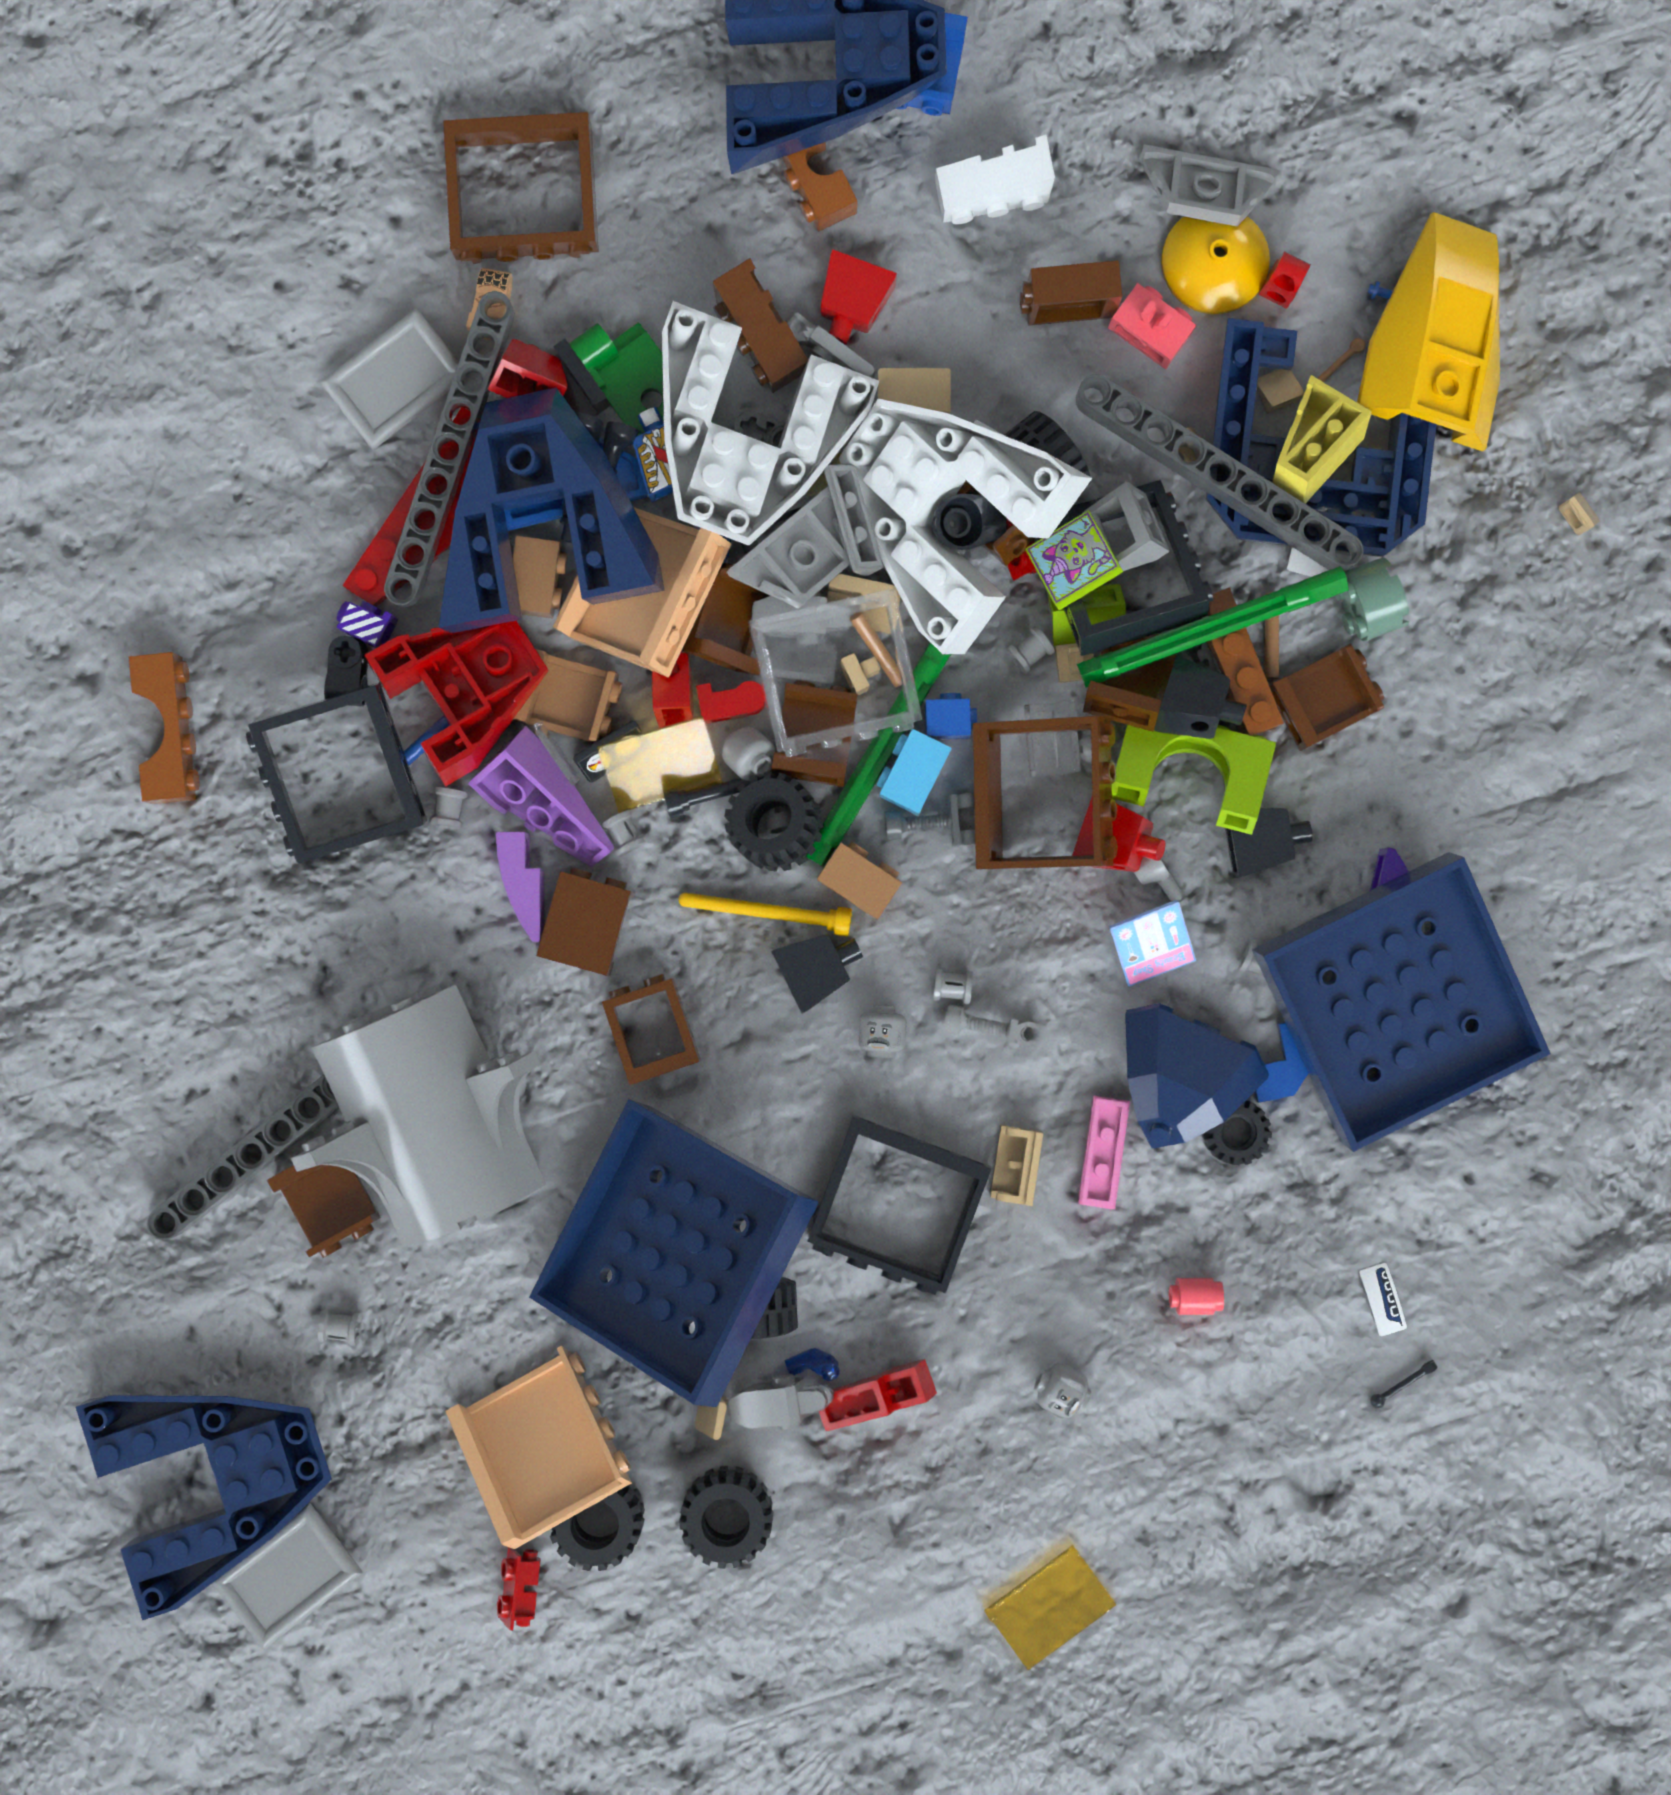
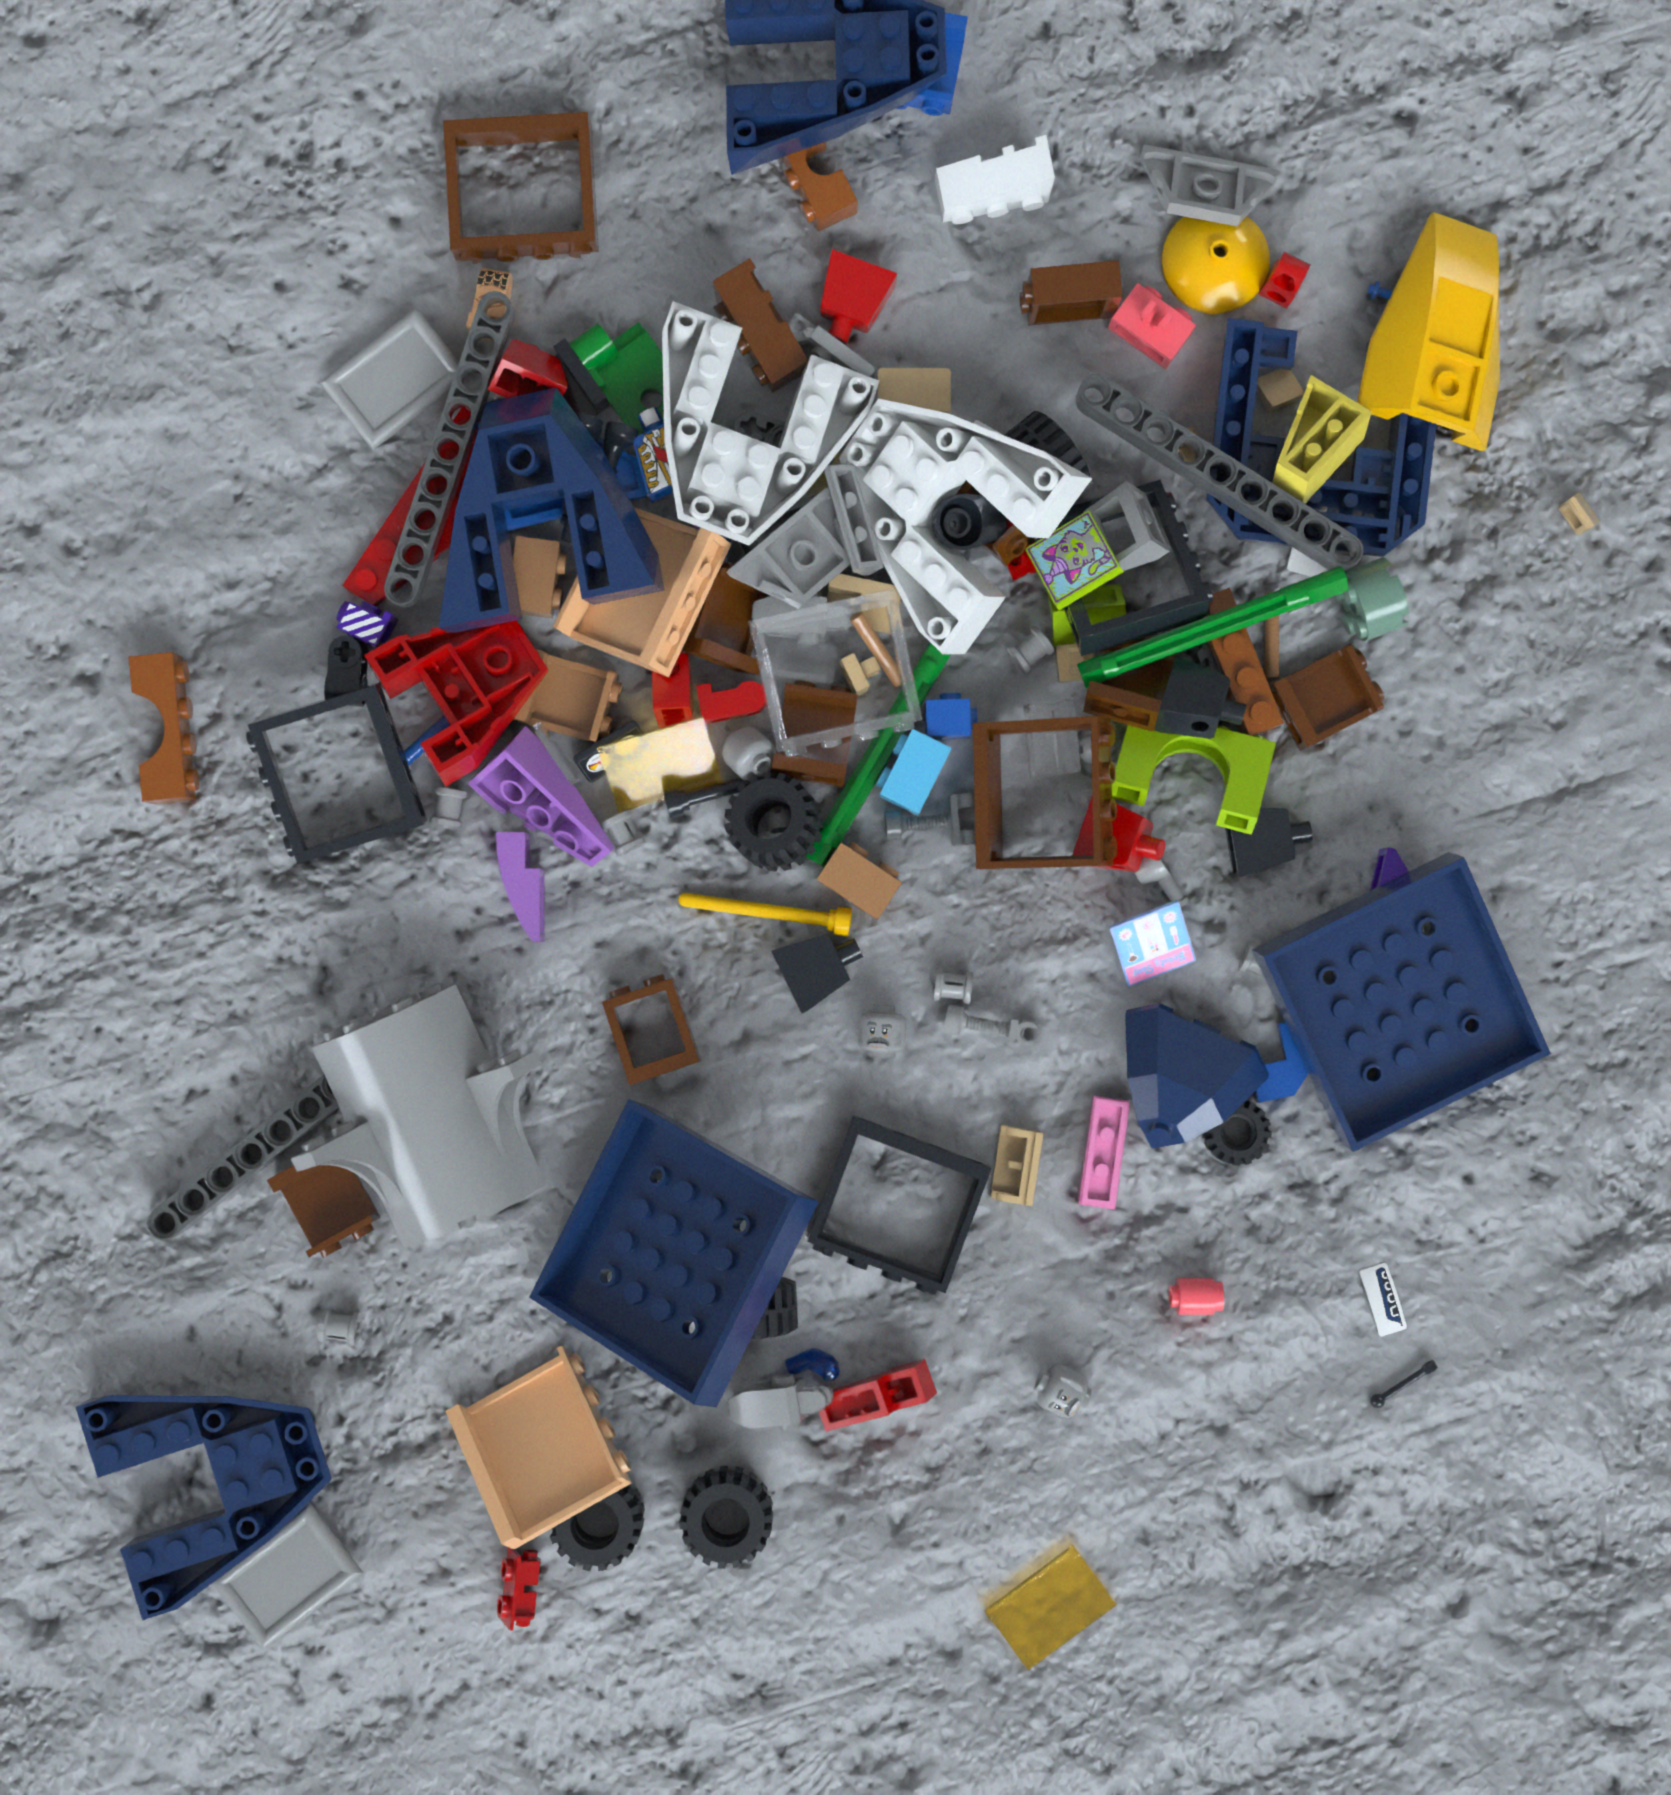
(584, 921): reddish brown panel -> none
(711, 1419): tan slope -> none
(1356, 347): medium nougat hinge -> none

